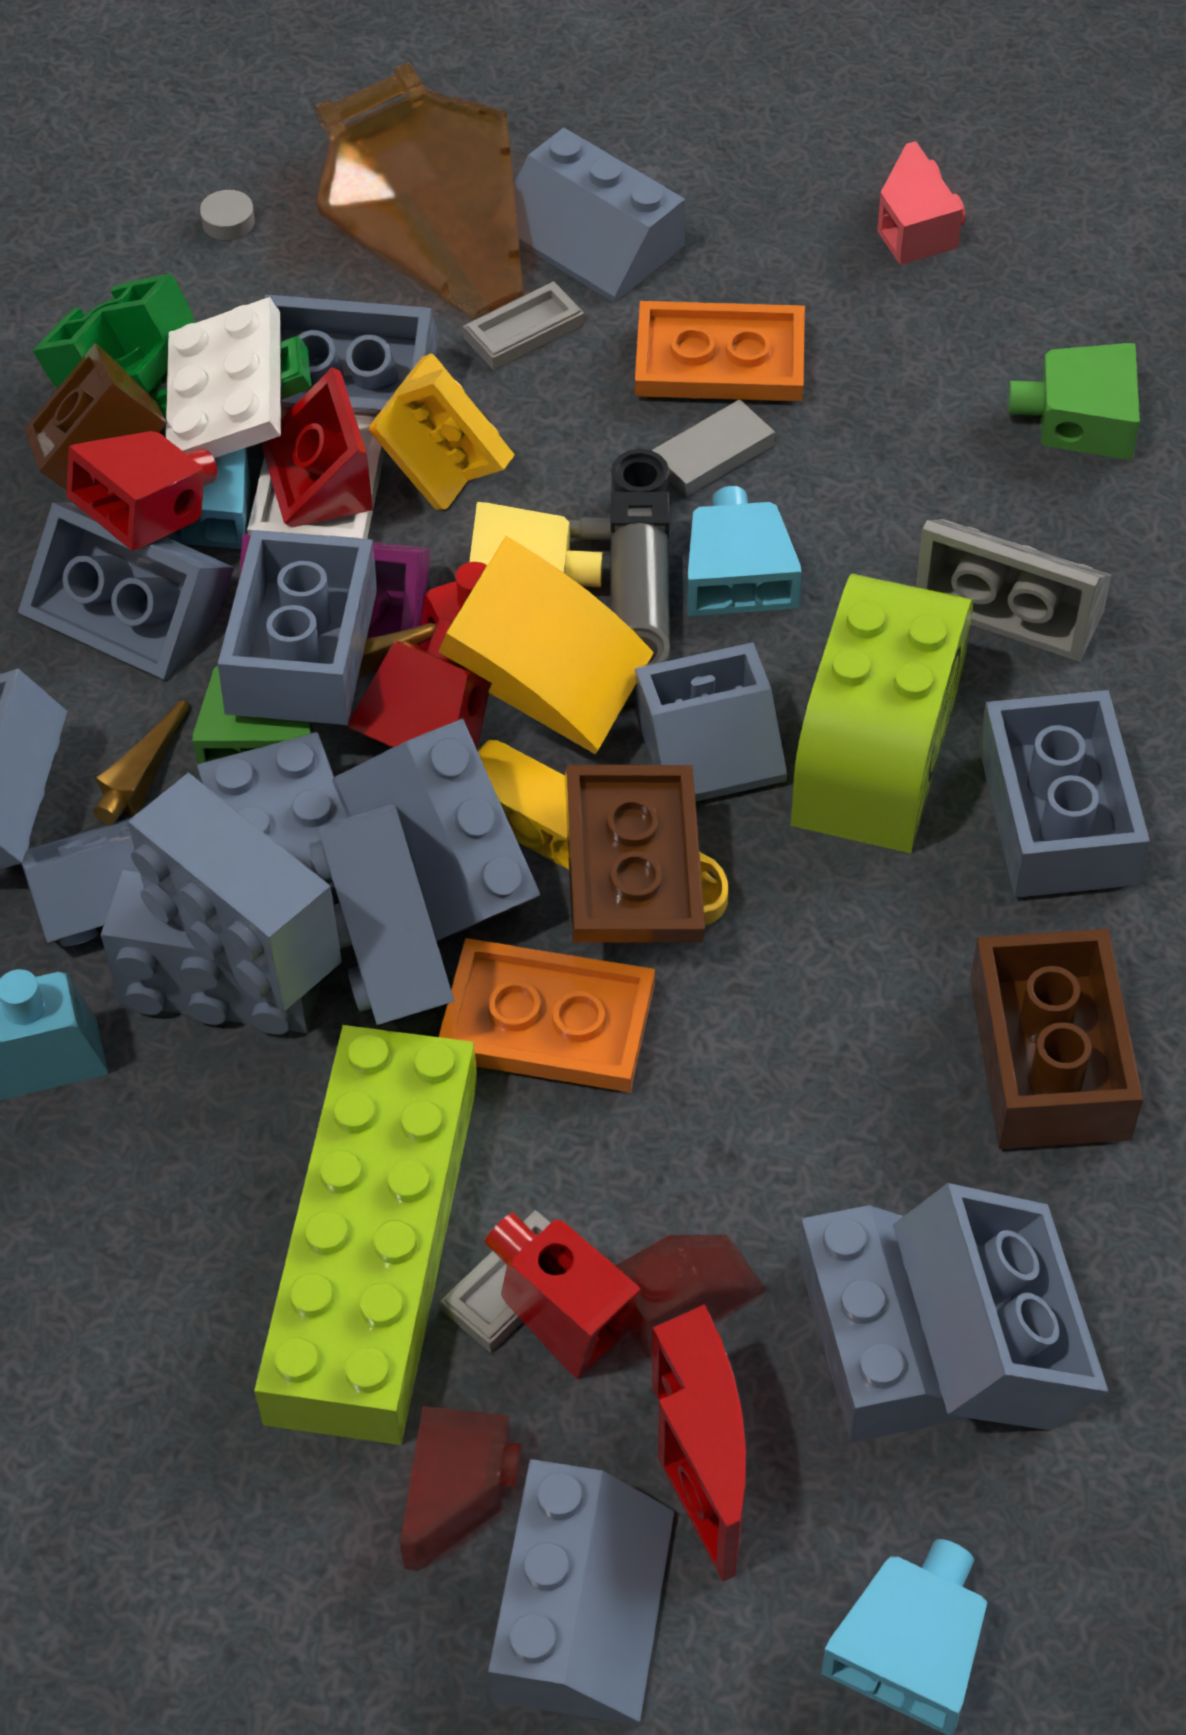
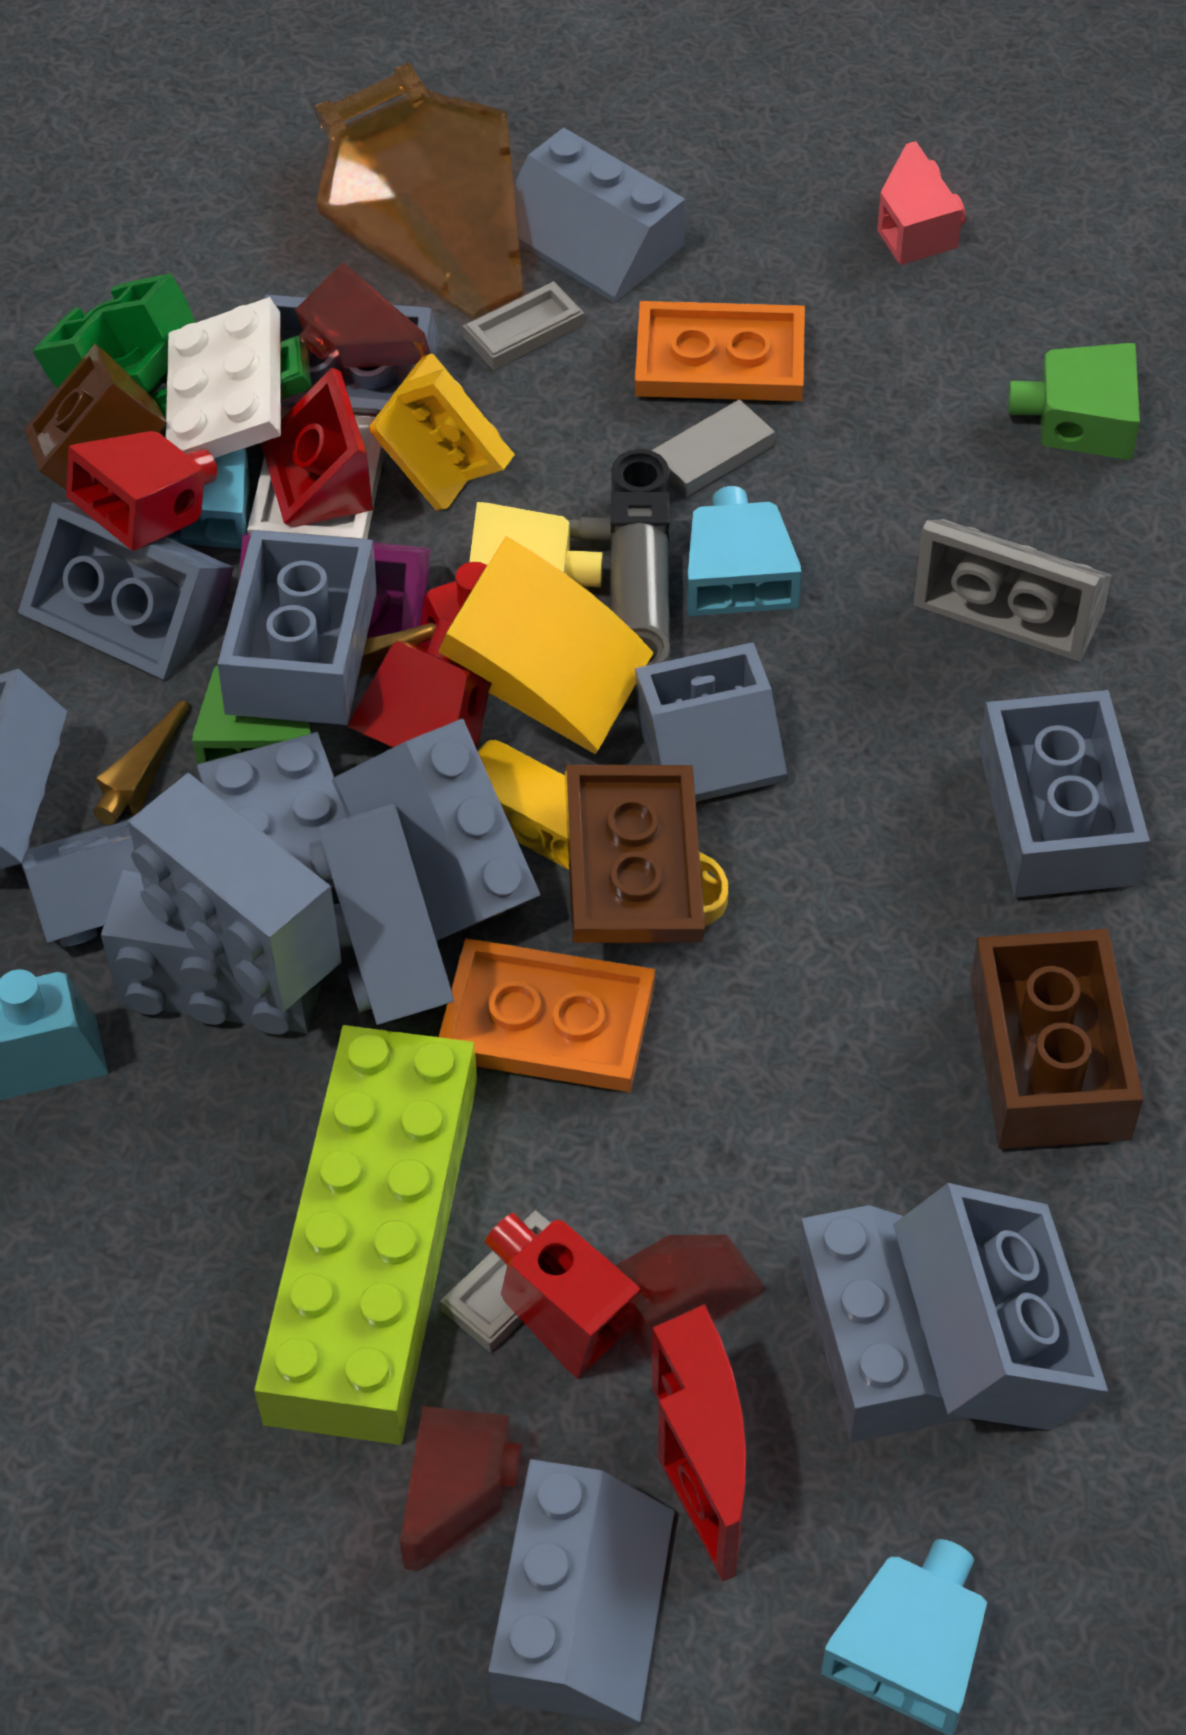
(227, 215): light grey tile -> none
(358, 324): none -> clear red slope
(879, 712): lime brick -> none

